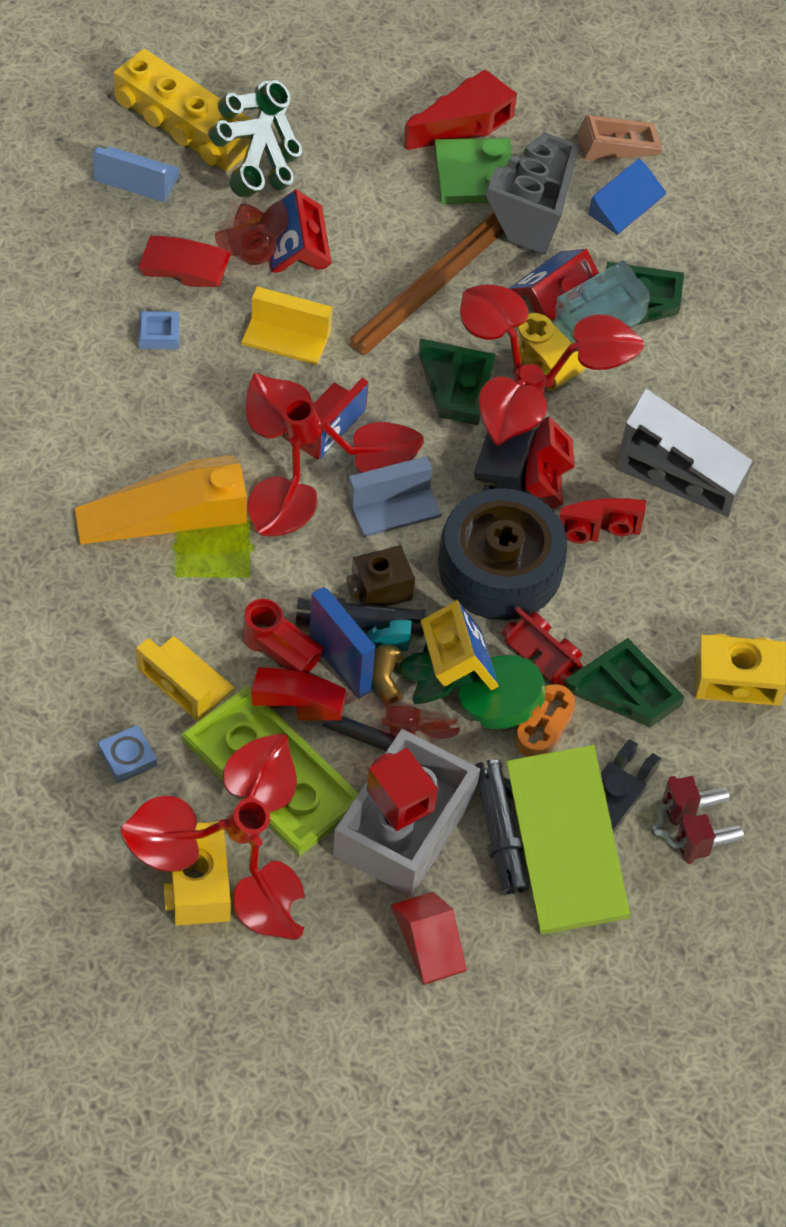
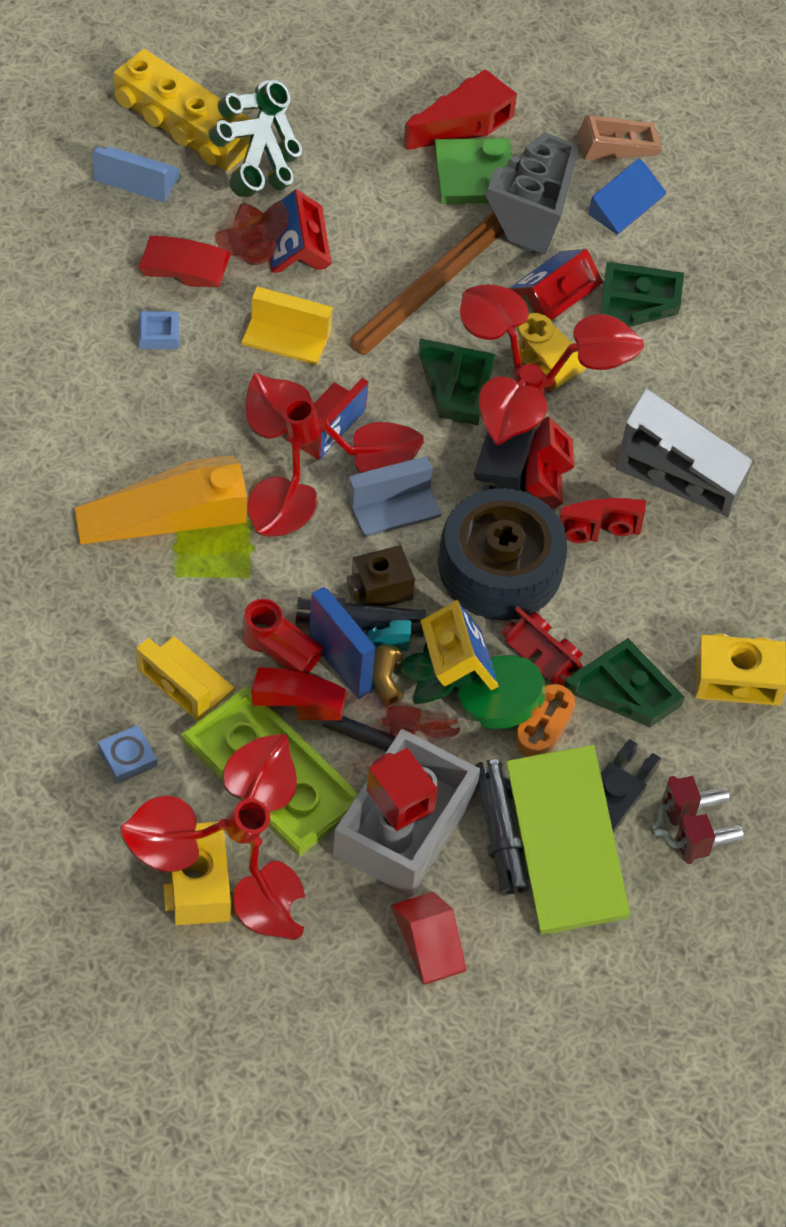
(610, 293): clear light blue brick -> none

